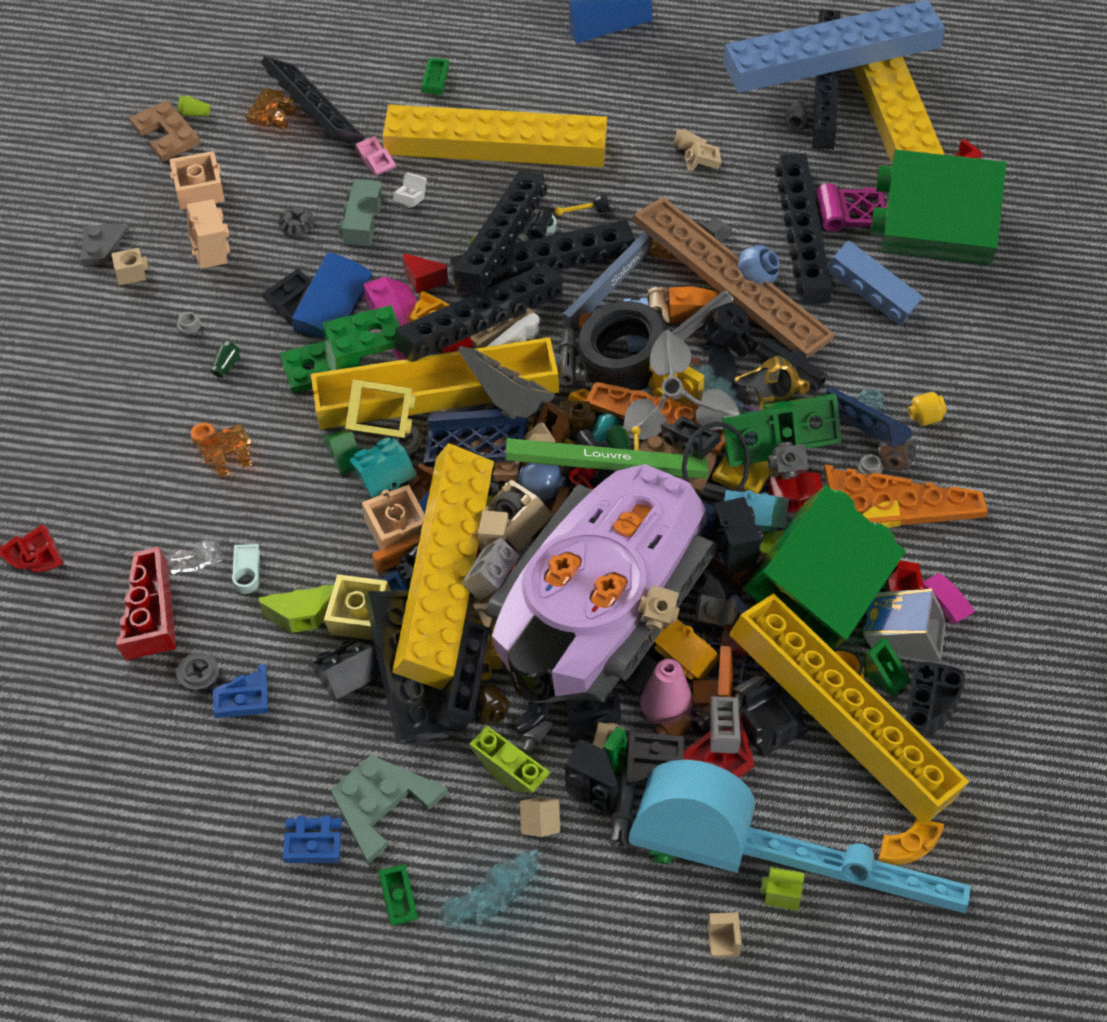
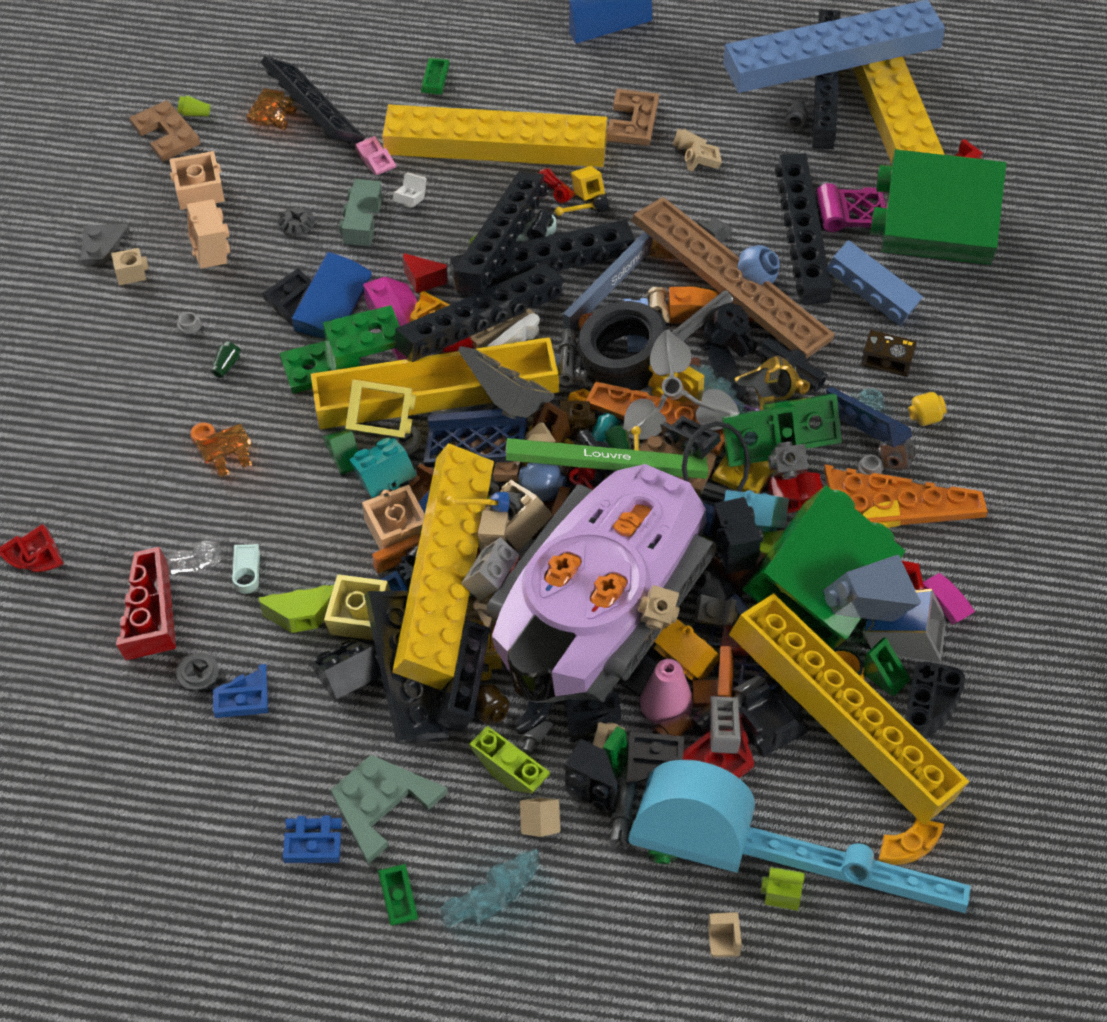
(498, 502): none -> hinge
(562, 192): none -> red piece
(587, 182): none -> yellow brick
(644, 109): none -> medium nougat plate
(873, 591): none -> sand blue slope
(888, 353): none -> dark brown brick

